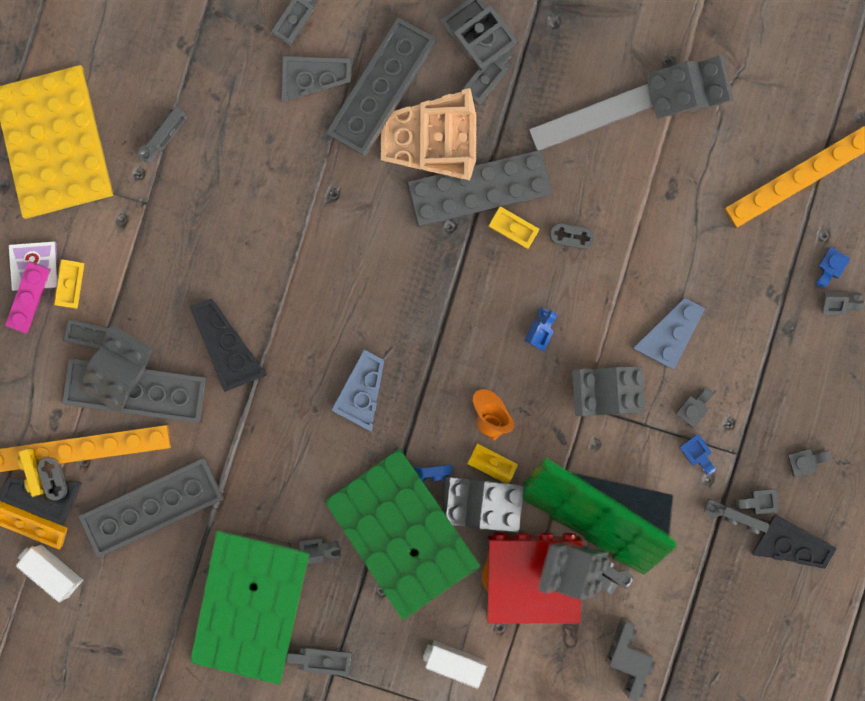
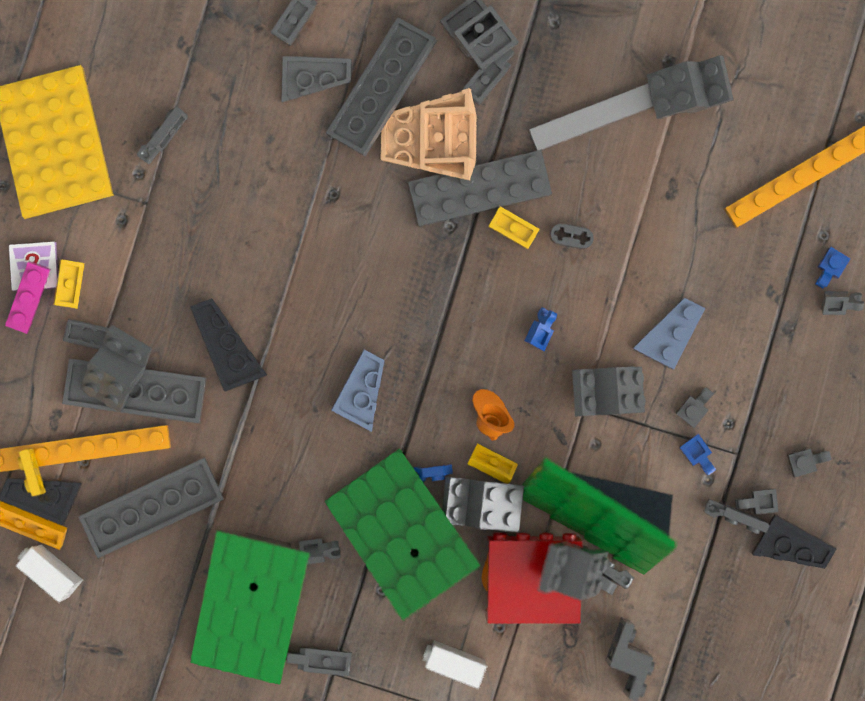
(46, 479): dark grey beam -> none

